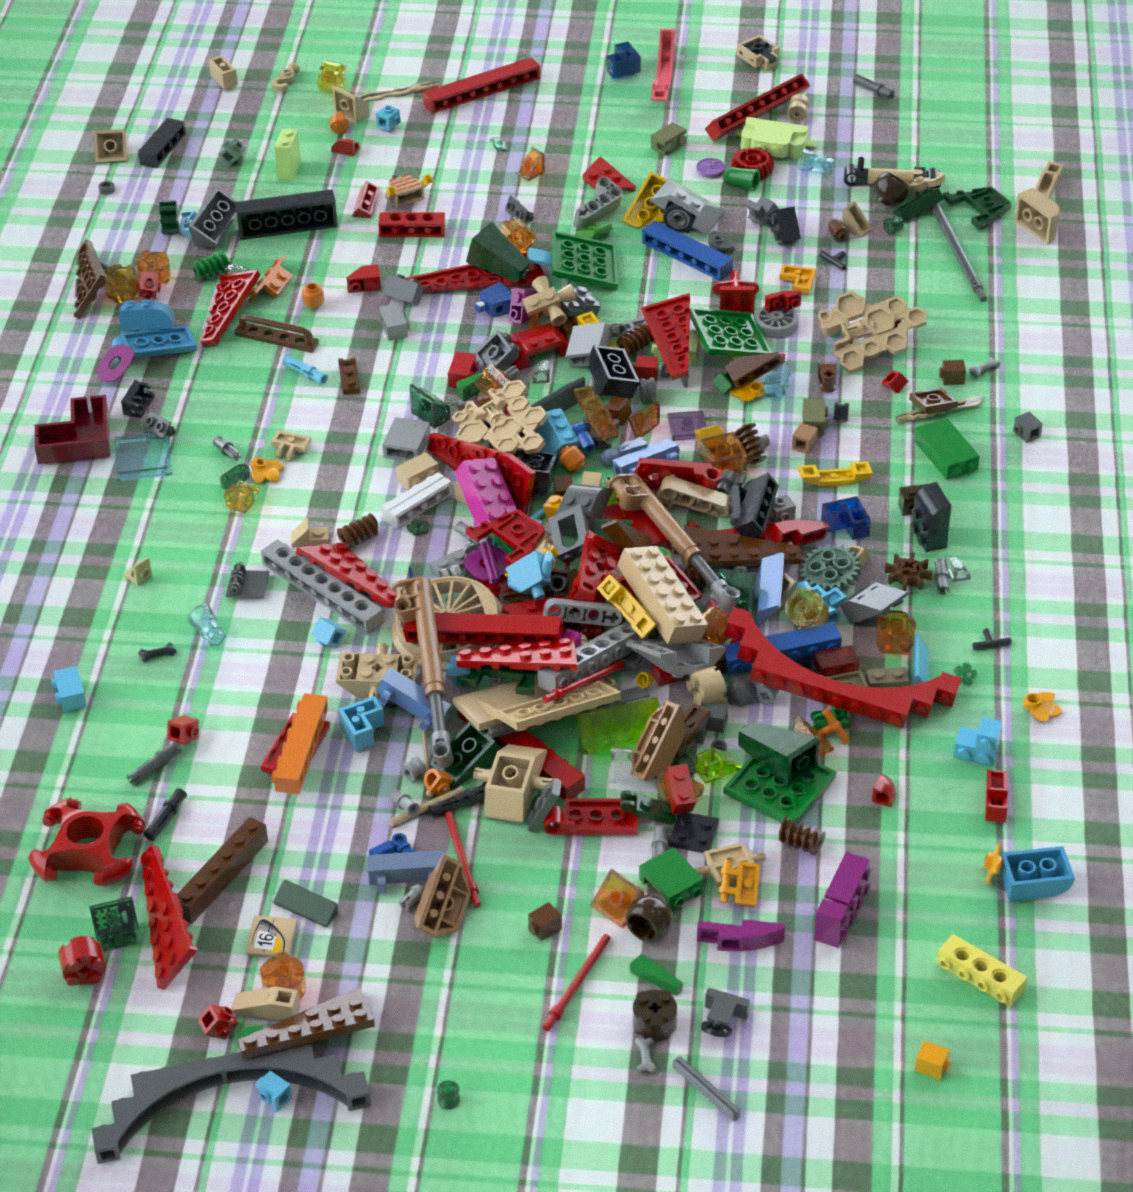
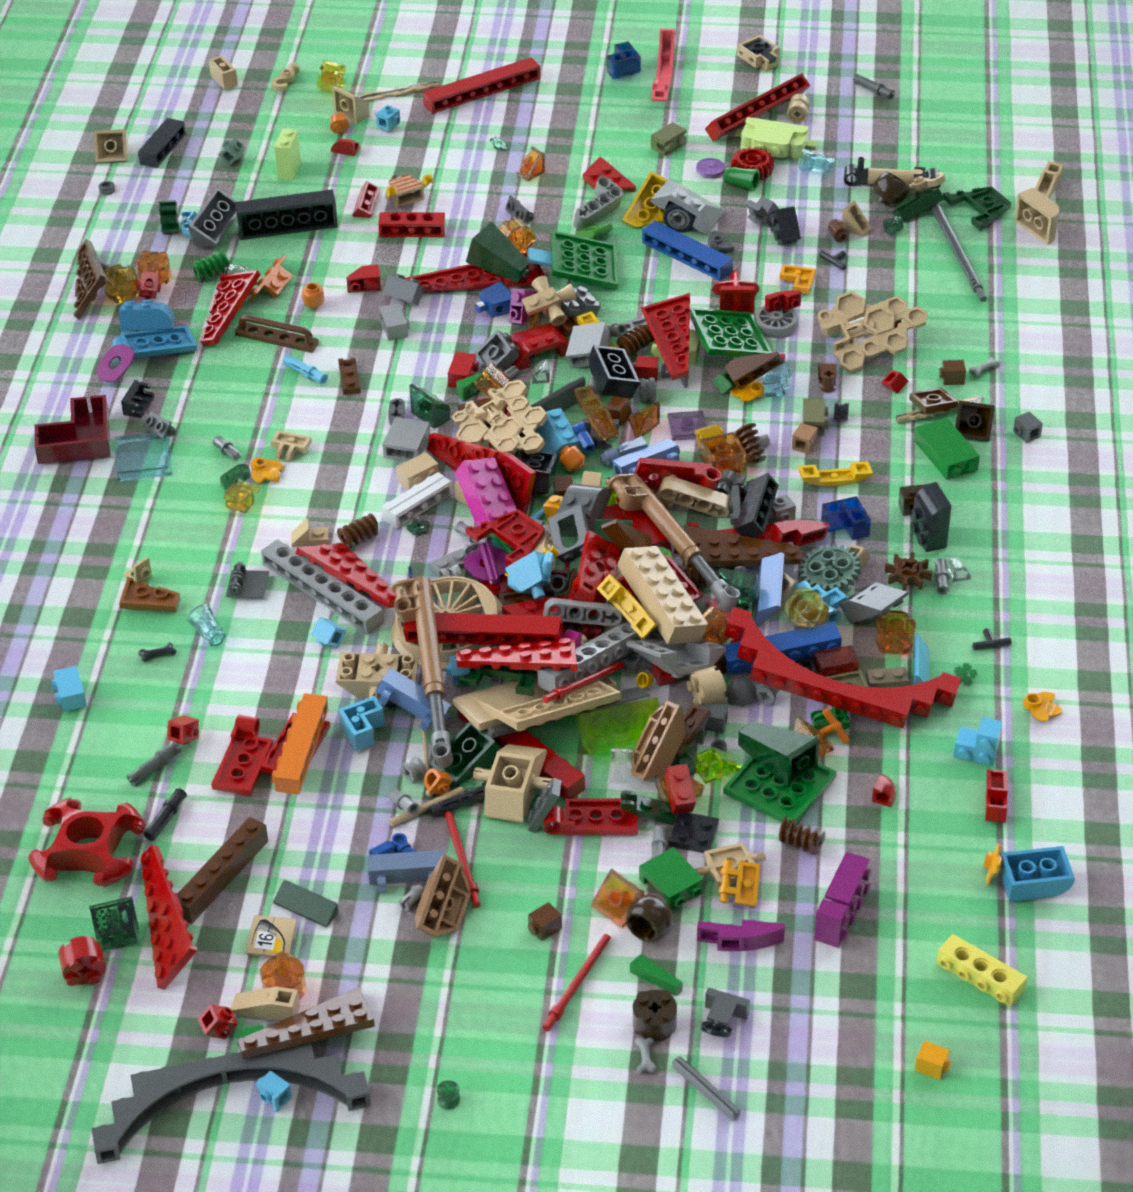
(145, 597): none -> dark orange wing
(243, 745): none -> red hinge
(393, 411): none -> dark grey beam
(975, 420): none -> dark brown slope

